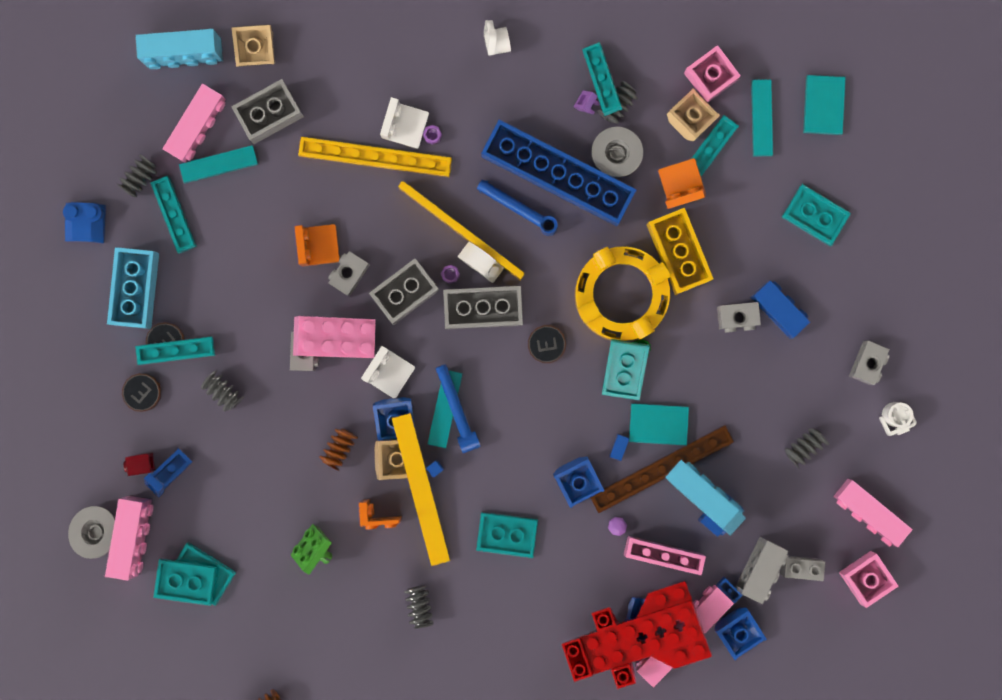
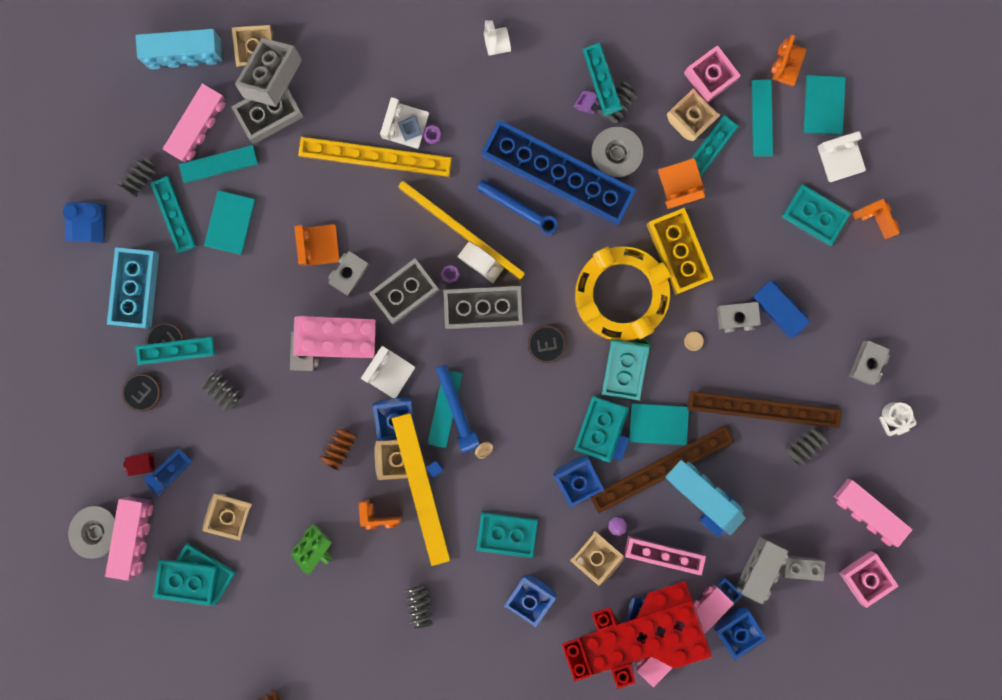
(226, 516): none -> tan slope
(229, 222): none -> teal tile
(268, 72): none -> light grey brick
(410, 128): none -> sand blue tile
(483, 450): none -> tan piece
(531, 599): none -> blue slope
(598, 559): none -> tan slope
(601, 429): none -> teal tile
(693, 341): none -> tan piece
(764, 409): none -> reddish brown tile
(789, 62): none -> orange bracket
(842, 157): none -> white bracket
(881, 212): none -> orange bracket

